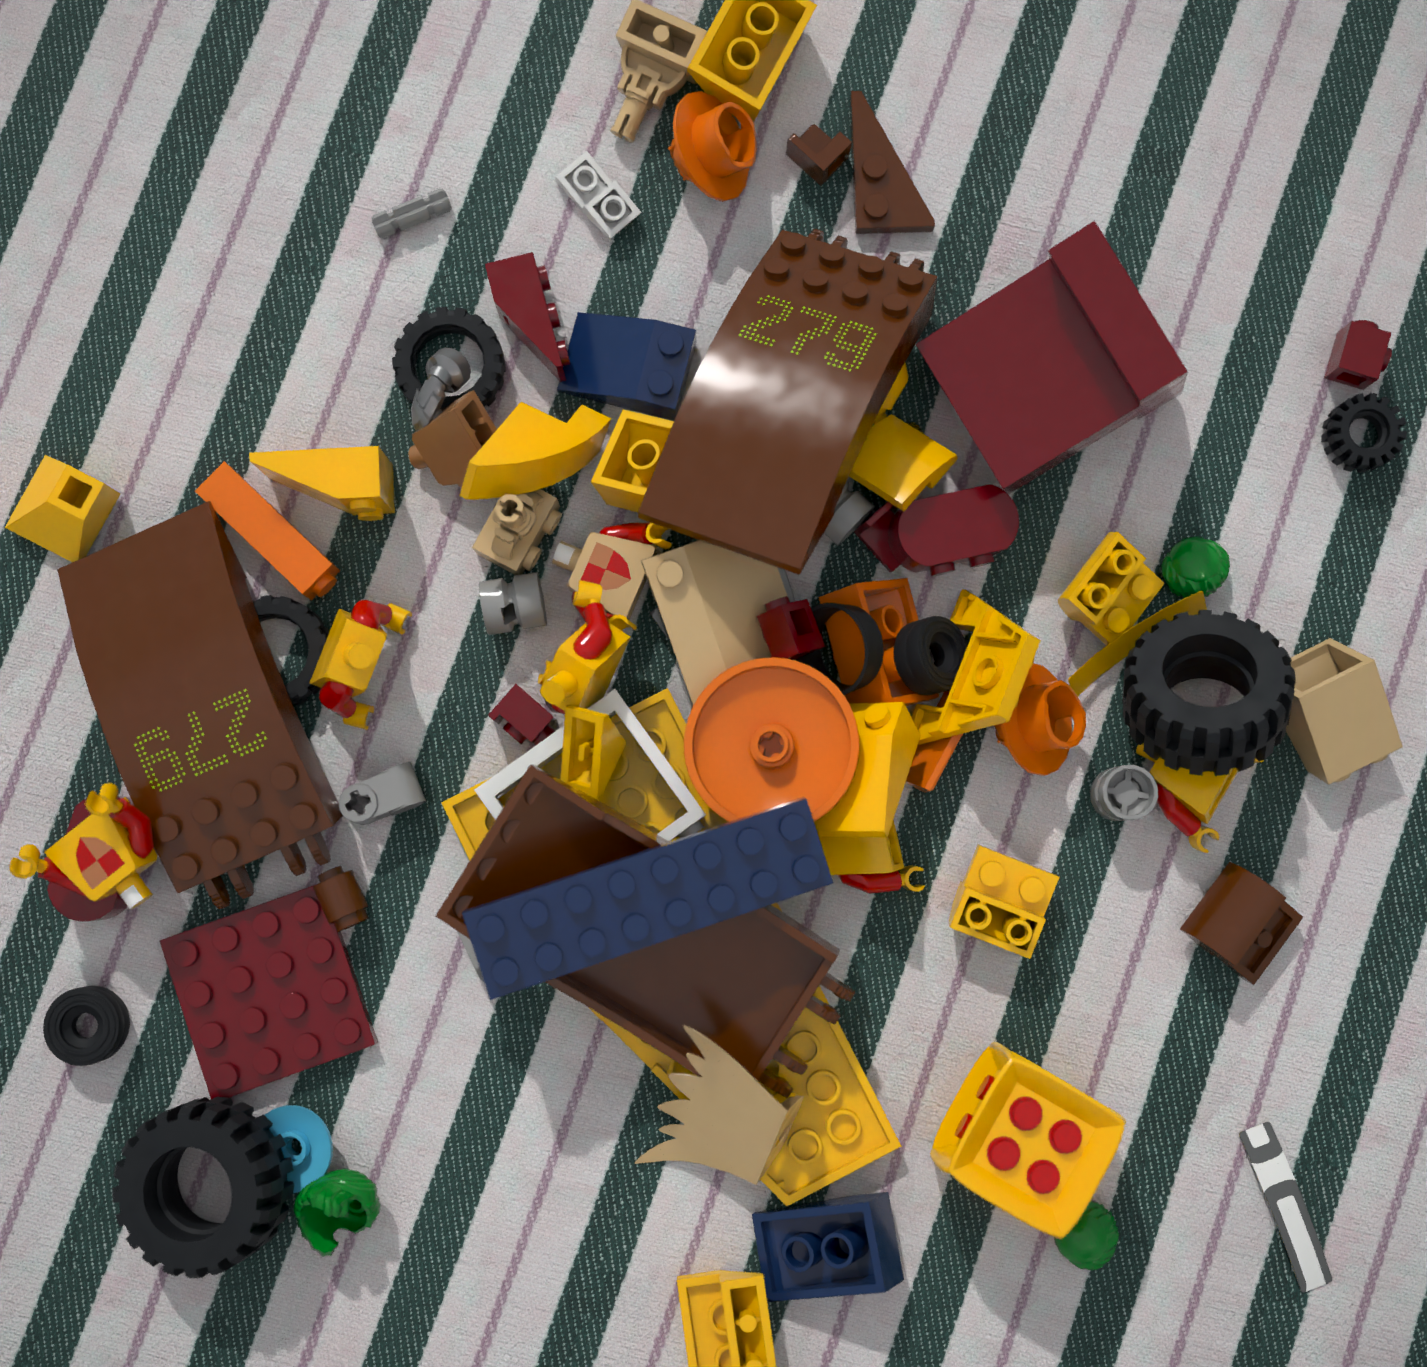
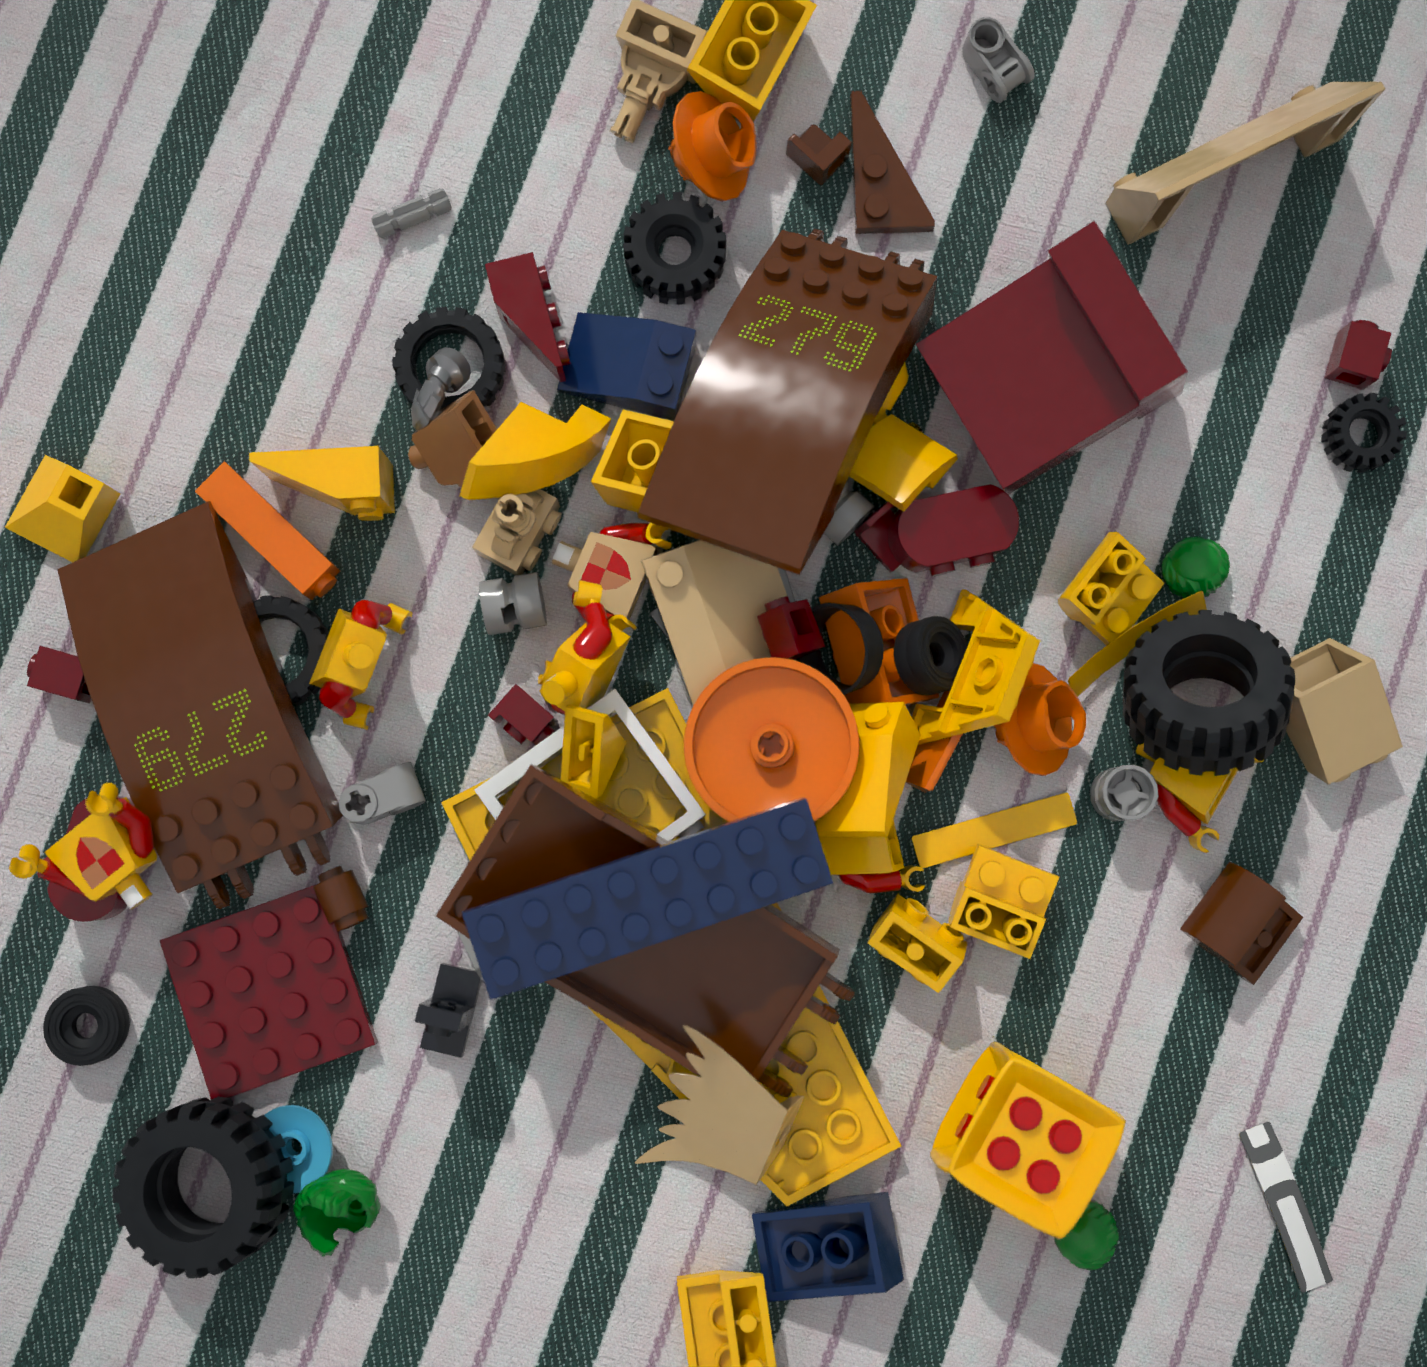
(58, 674): none -> dark red brick
(449, 1010): none -> black bracket
(597, 195): white slope -> none
(671, 219): none -> black tyre
(918, 942): none -> yellow brick
(994, 830): none -> yellow sticker
(997, 67): none -> light grey piece
(1312, 118): none -> tan slope

